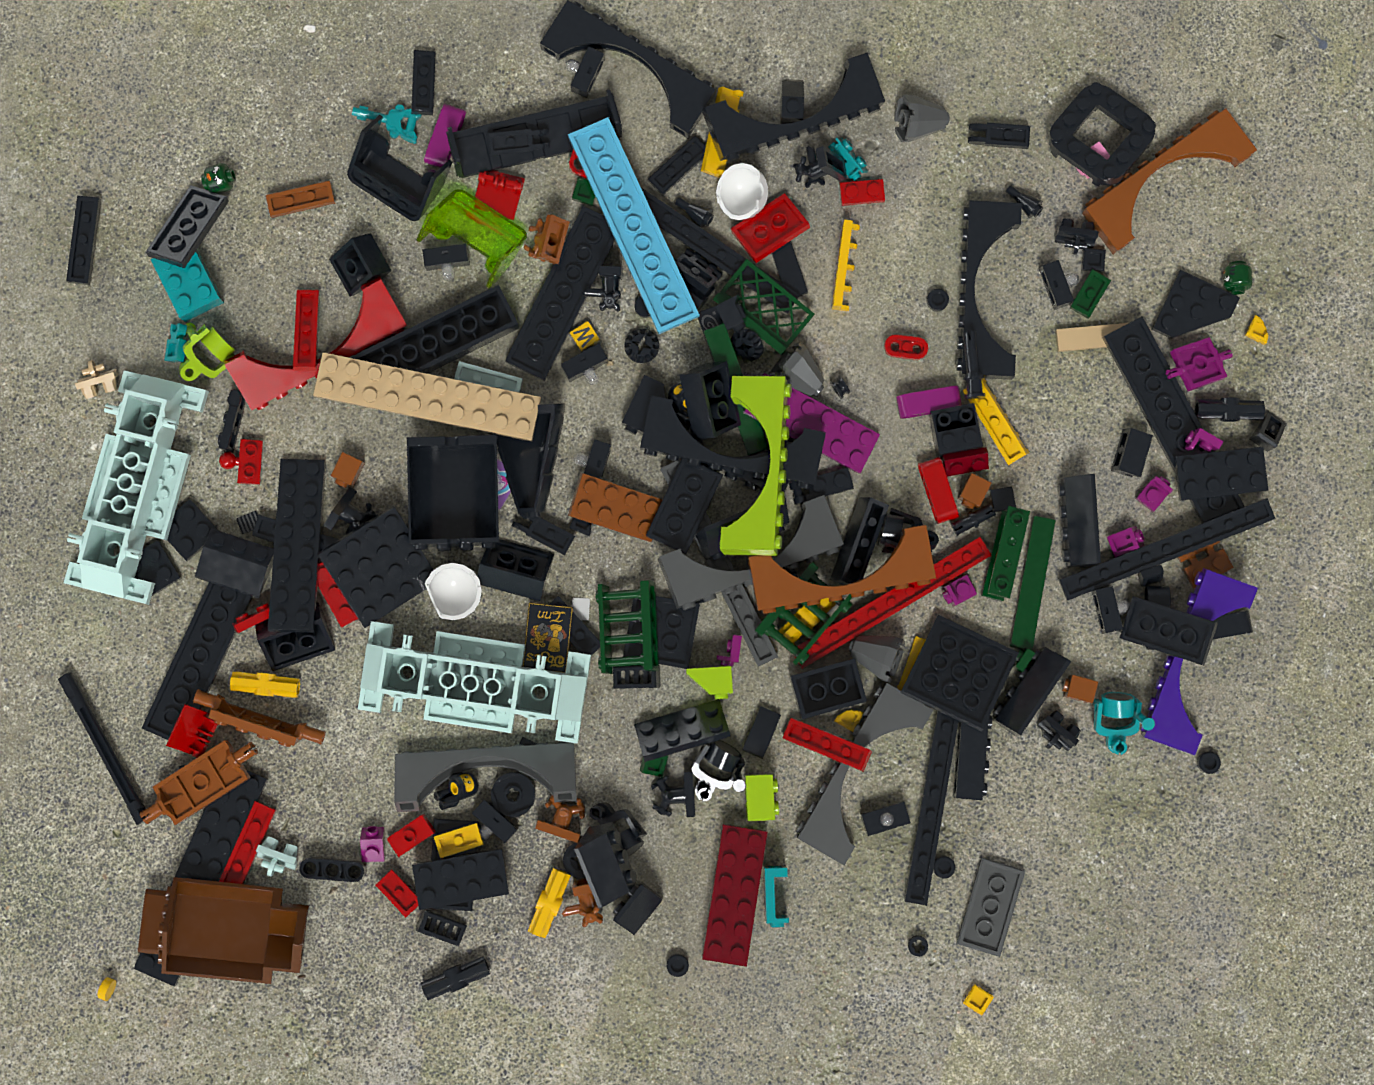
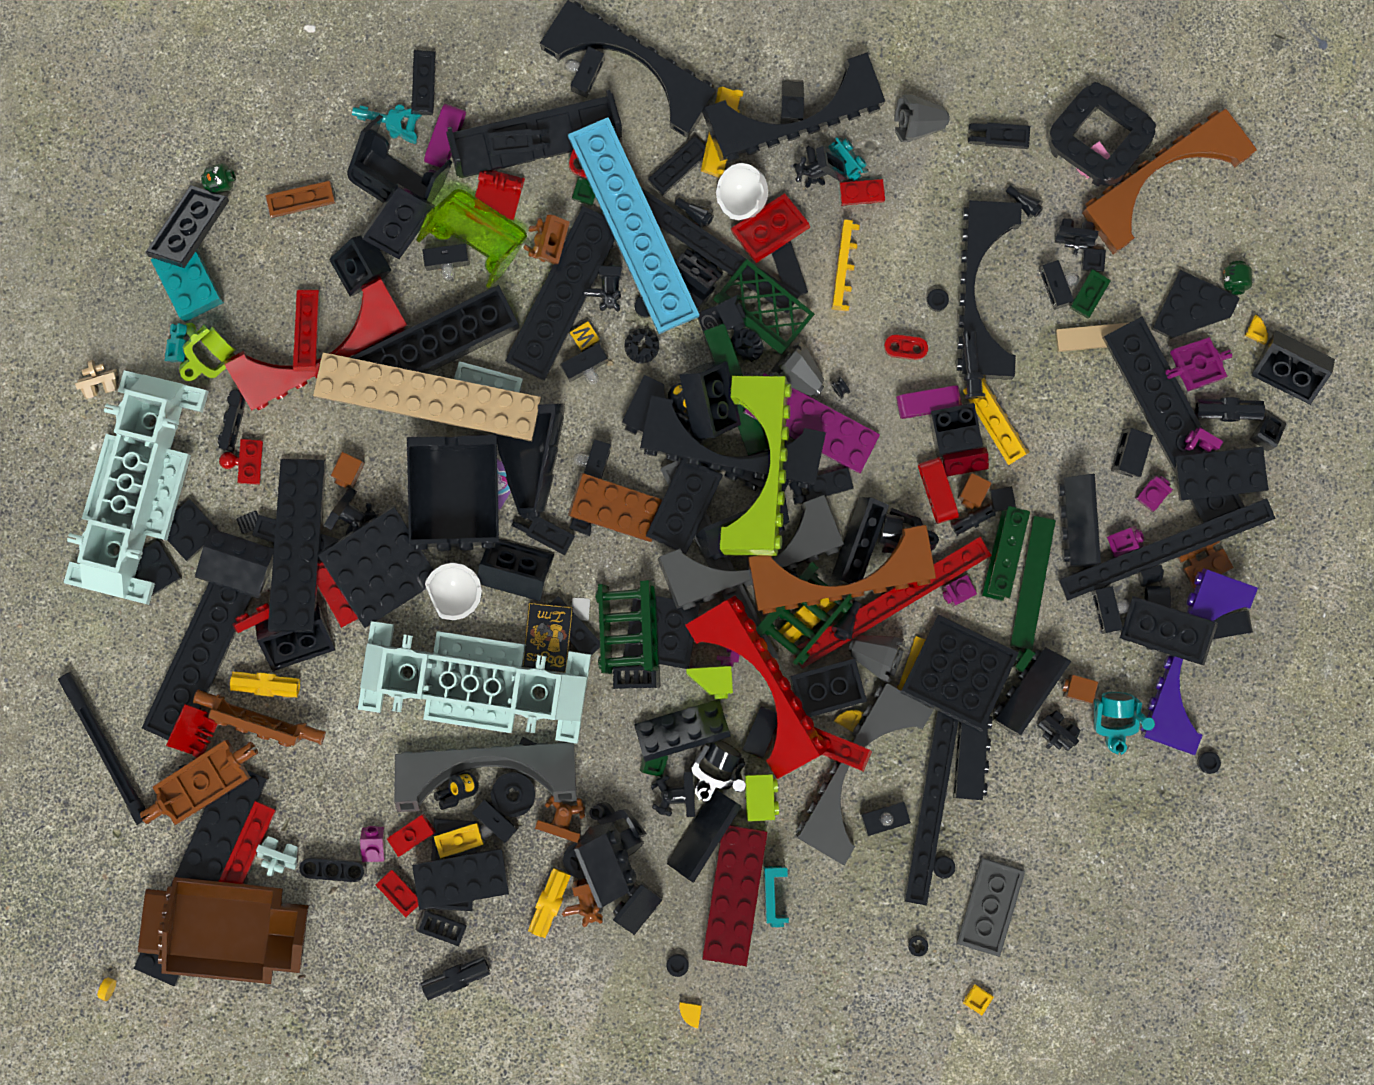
(83, 240): black plate -> none
(397, 221): none -> black plate
(690, 1013): none -> yellow tile
(704, 835): none -> black tile
(796, 736): none -> red arch
(844, 627): none -> black cone
(1293, 367): none -> black slope

